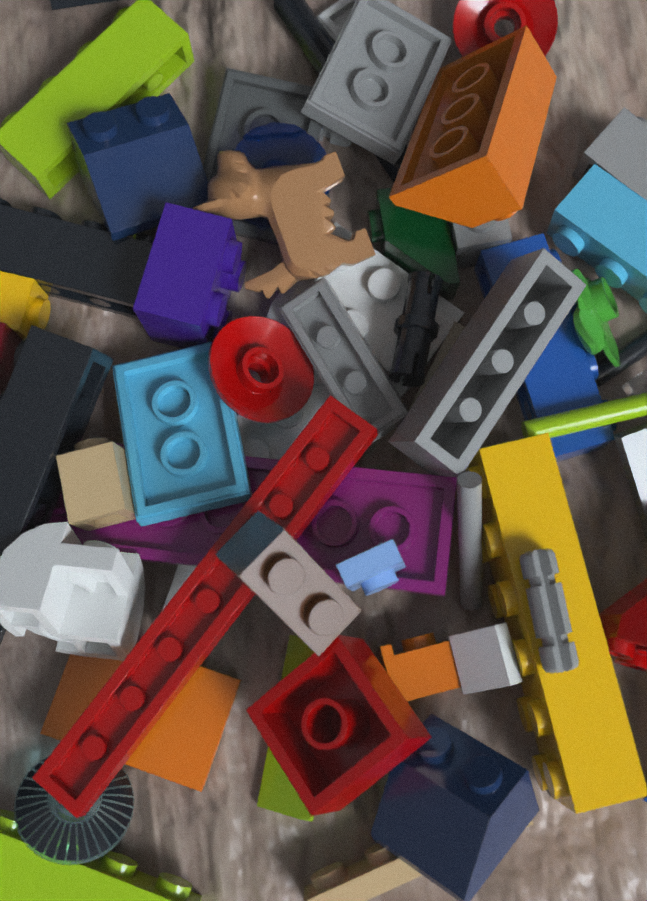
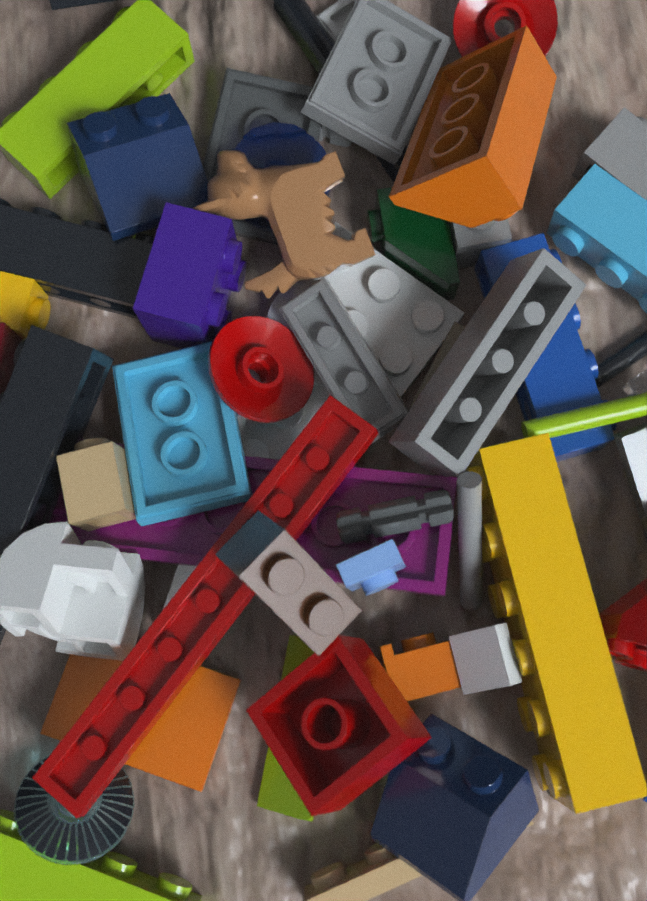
(395, 516): none -> dark grey axle
(416, 329): black pin -> none
(549, 611): light grey axle -> none
(591, 317): bright green plate -> none

